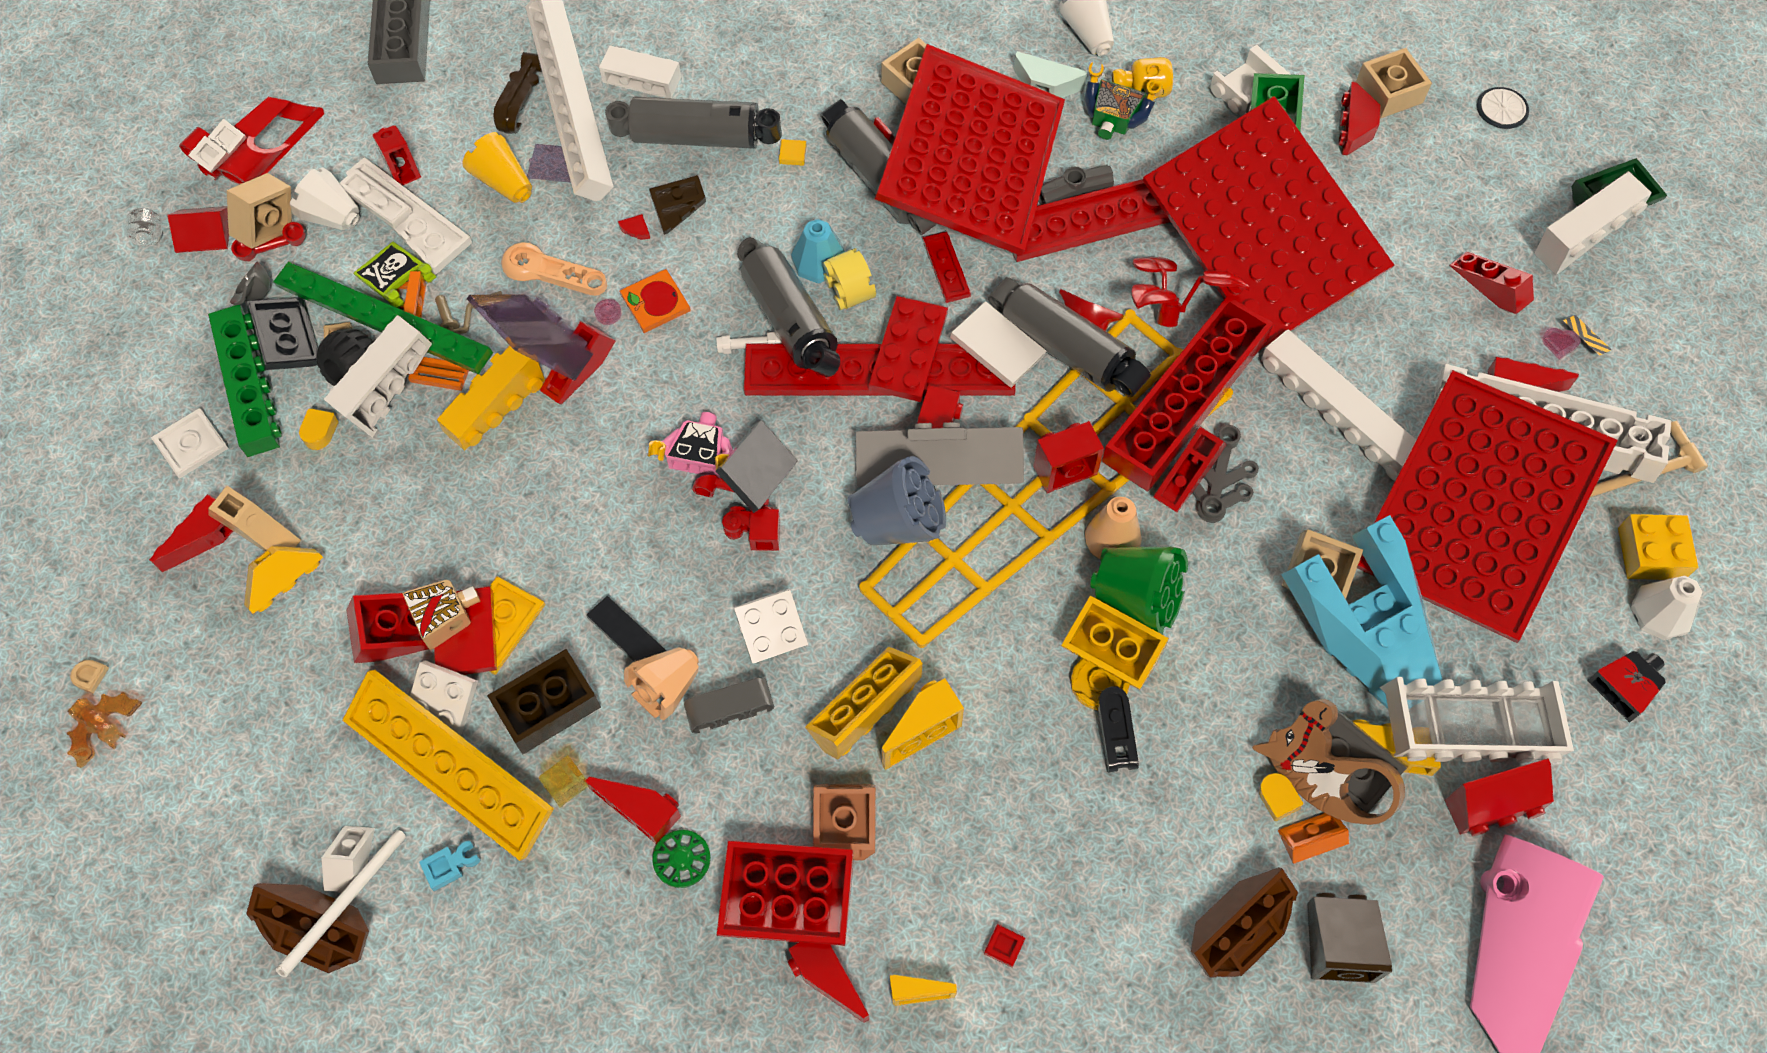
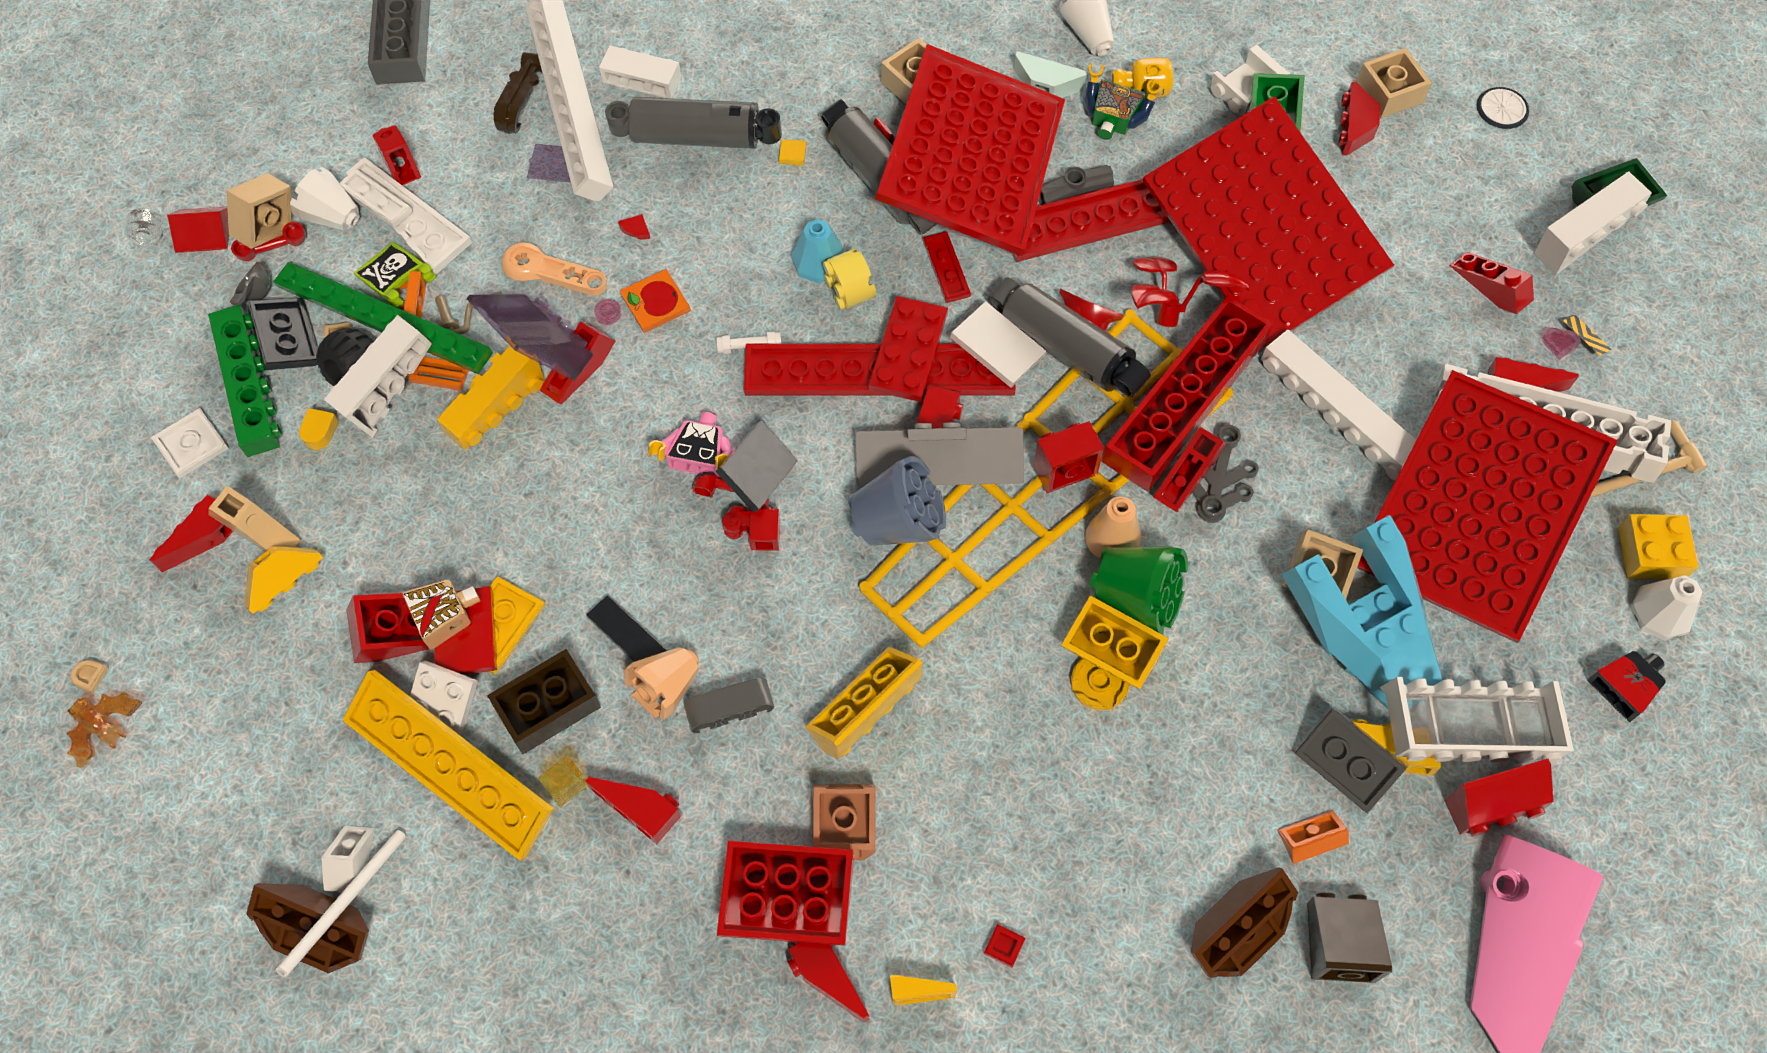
(218, 146): white slope -> none
(248, 159): red panel -> none
(444, 865): medium azure plate -> none
(498, 167): yellow cone -> none
(677, 201): dark brown wing -> none
(681, 858): green wheel -> none
(770, 625): white plate -> none
(789, 307): dark grey piece -> none
(929, 718): yellow slope -> none
(1117, 729): black plate -> none
(1279, 796): yellow piece -> none
(1317, 775): medium nougat animal -> none

